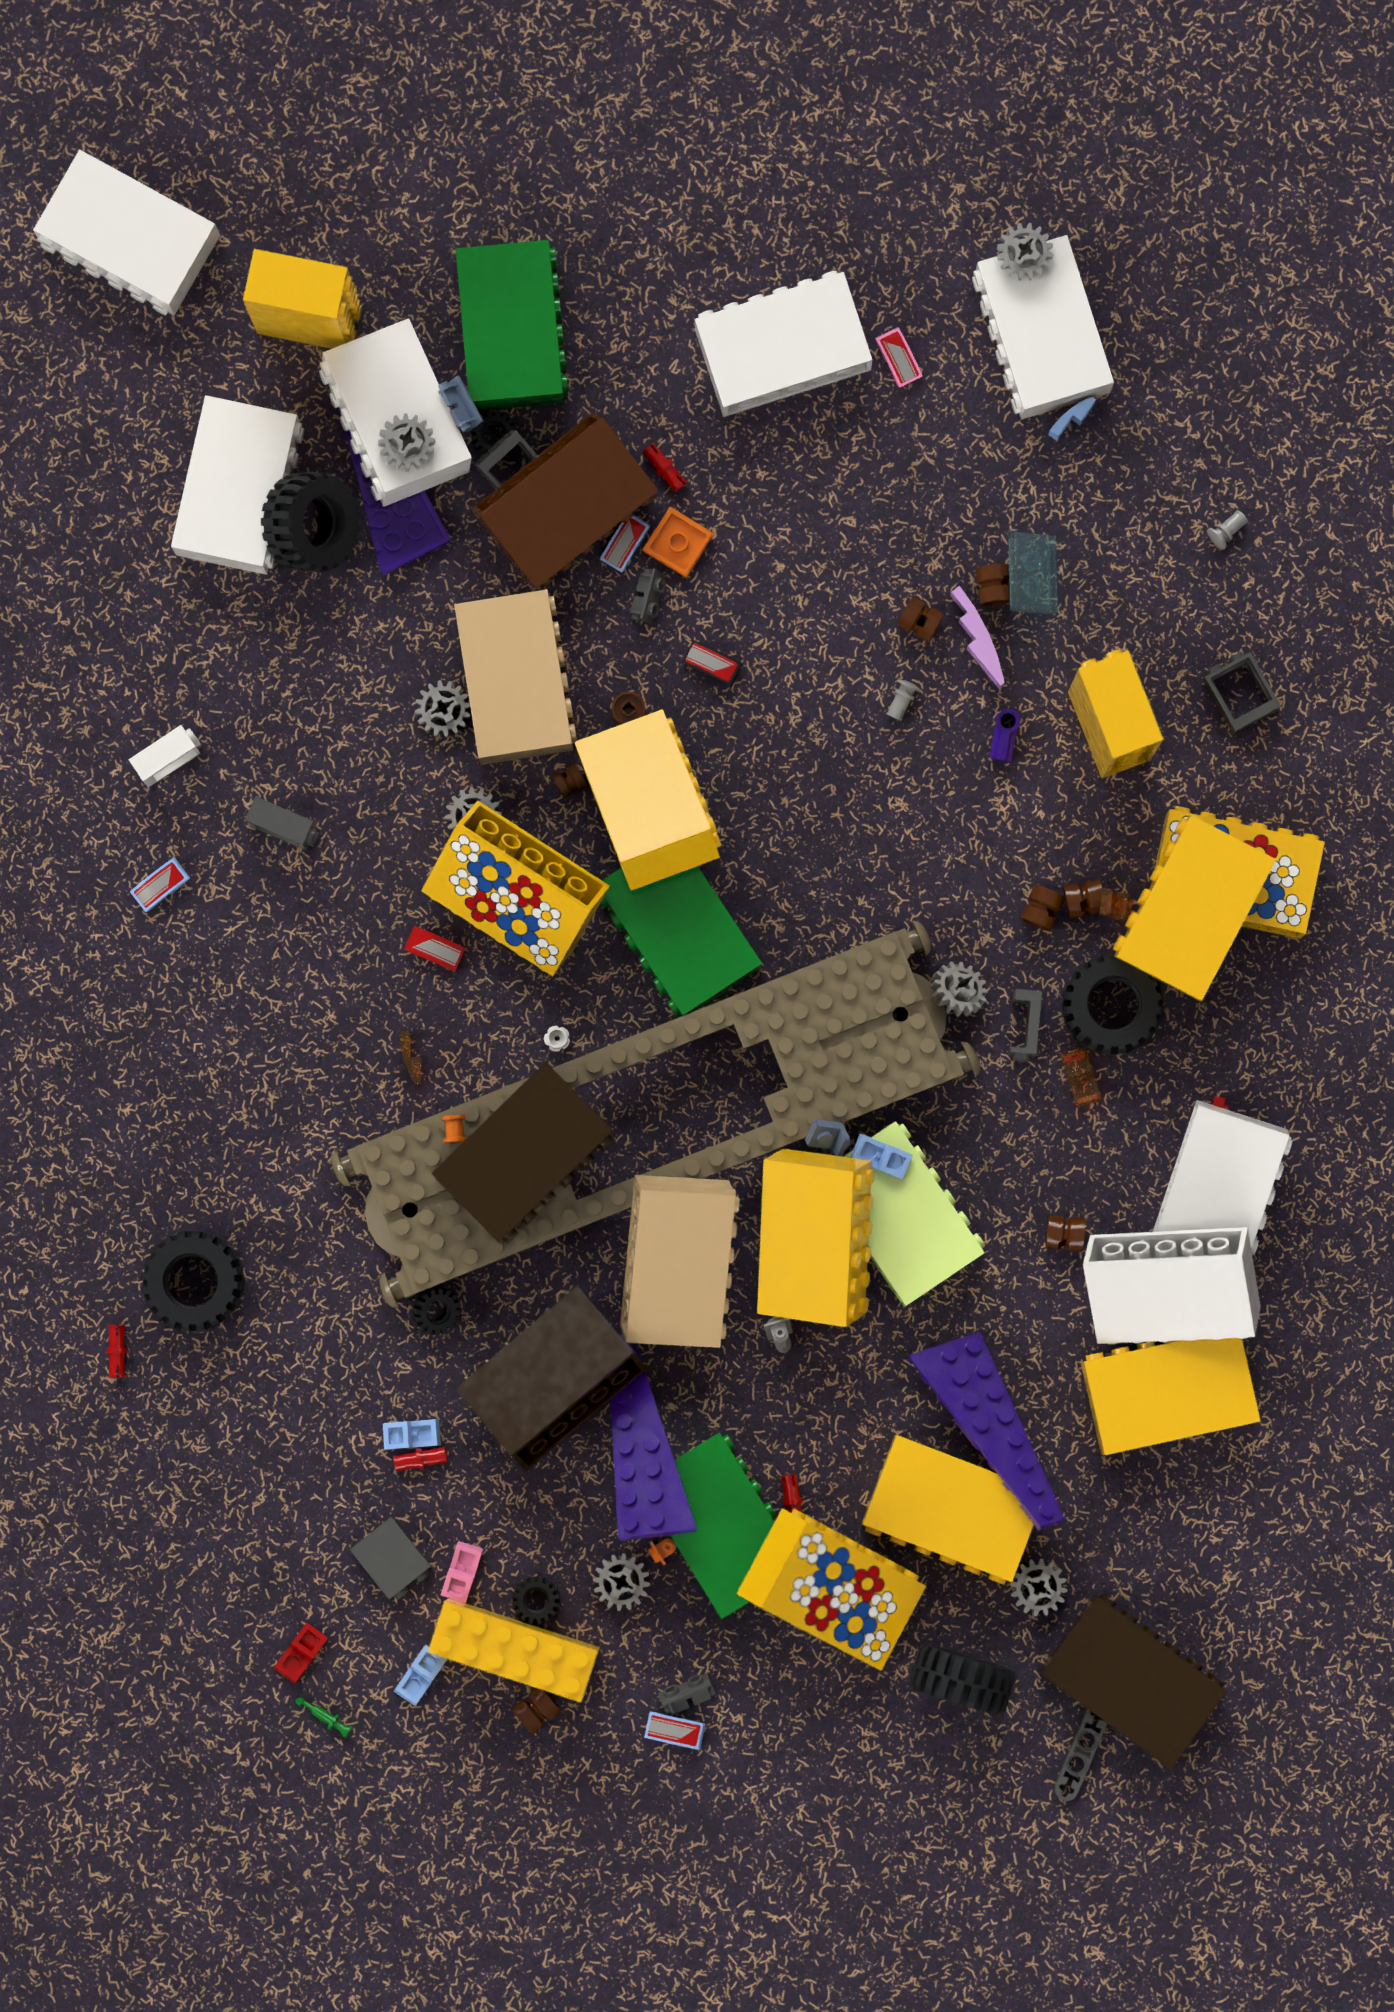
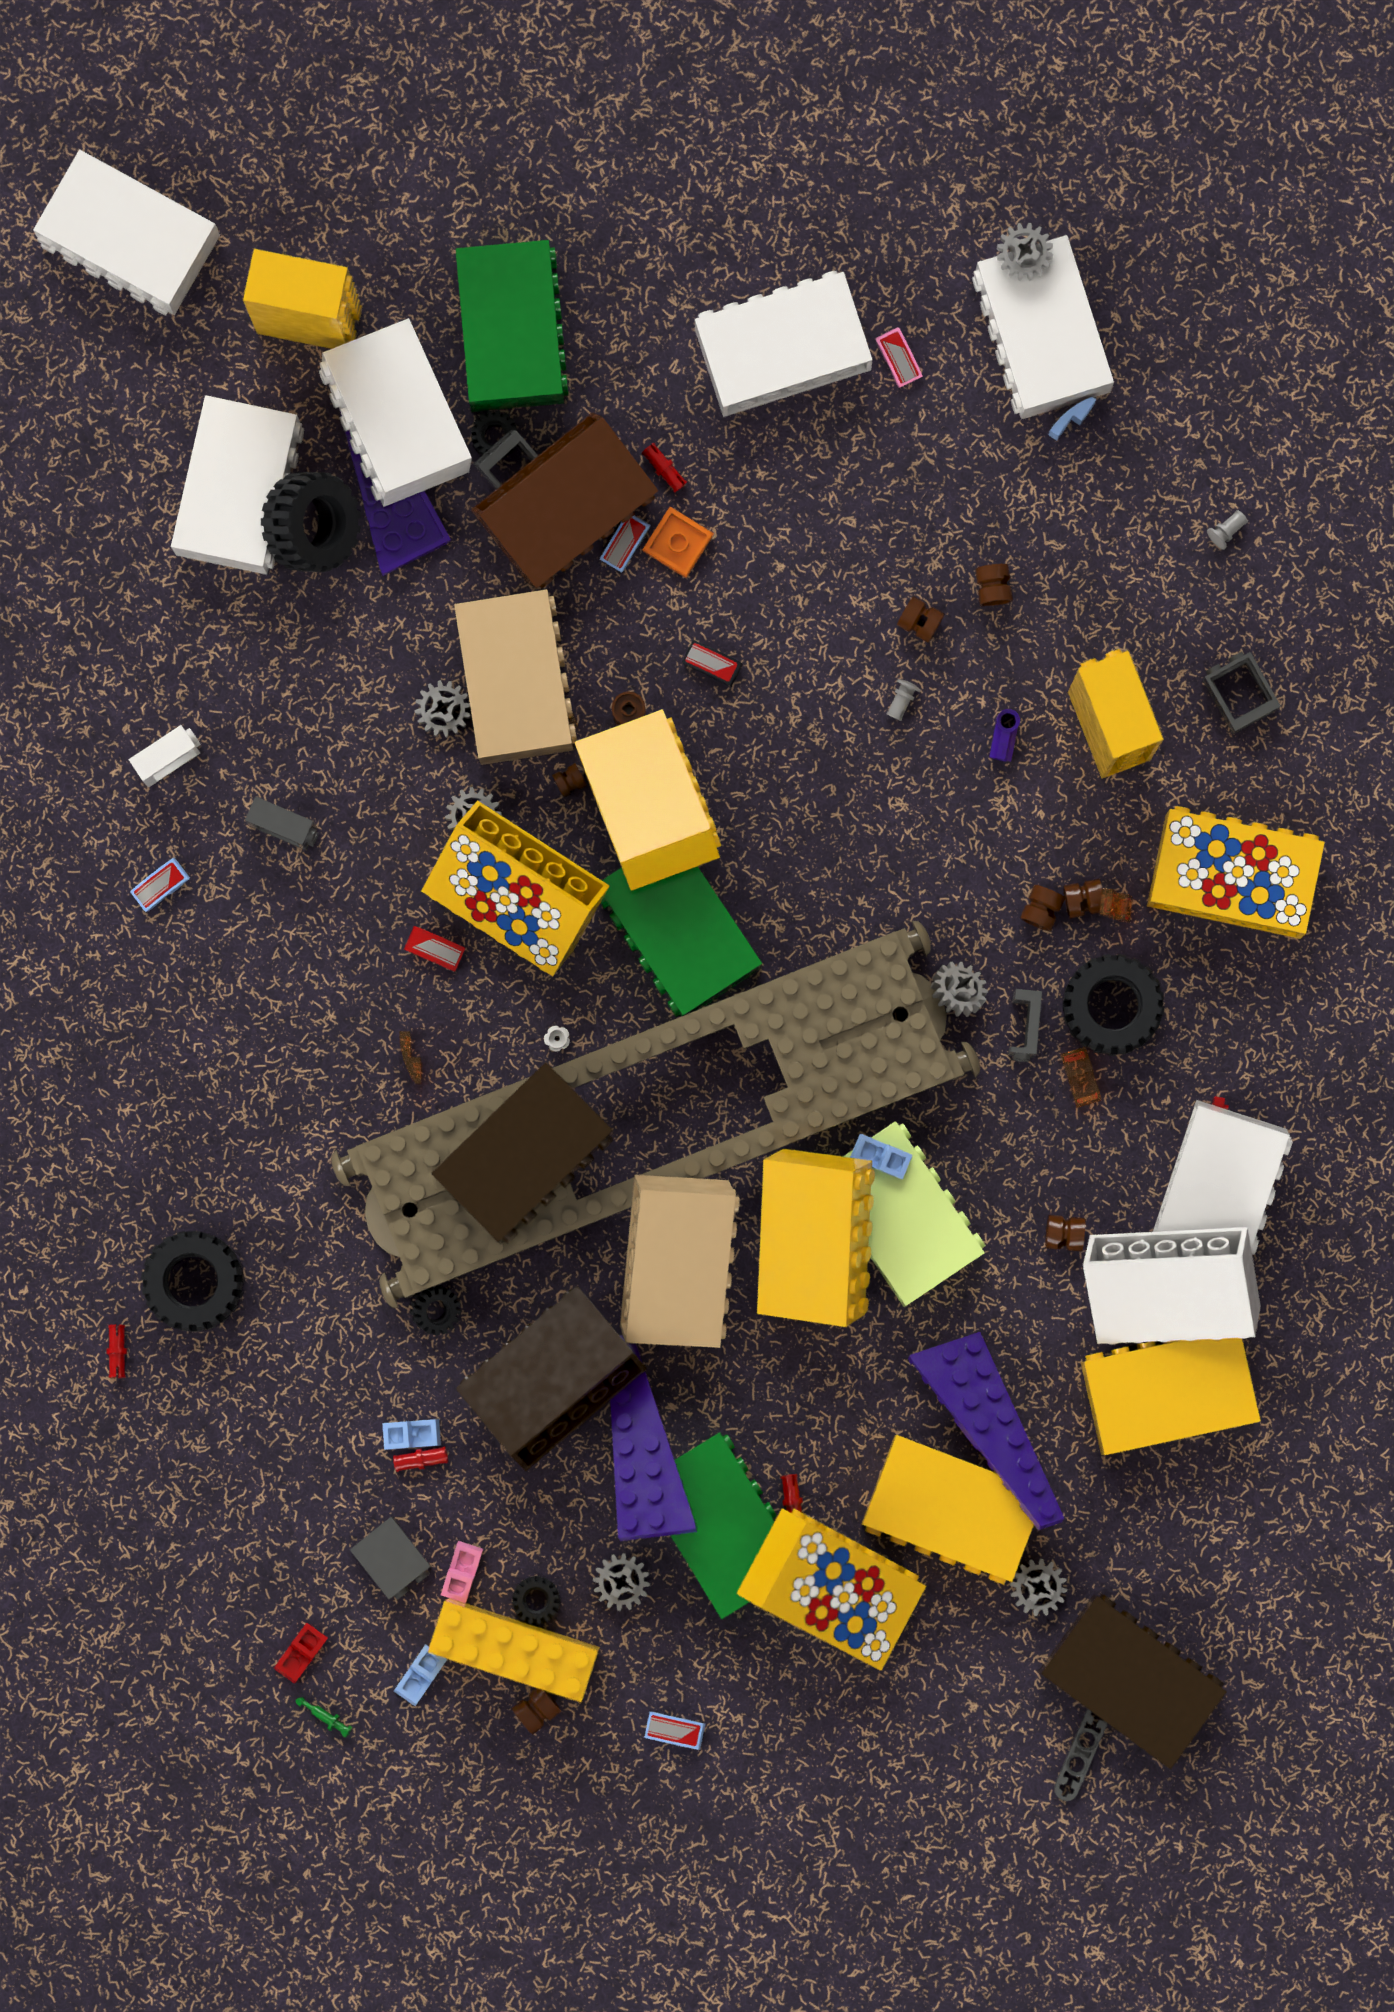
(416, 446): light grey gear -> none
(454, 1128): orange bush -> none
(464, 411): sand blue hinge -> none
(652, 585): dark grey hinge -> none
(662, 1549): orange hinge -> none
(697, 1687): dark grey hinge -> none
(779, 1330): light grey hinge -> none
(828, 1136): sand blue bracket -> none
(962, 1679): black tyre -> none
(982, 645): lavender slope -> none
(1033, 573): clear light blue tile -> none
(1193, 907): yellow brick -> none

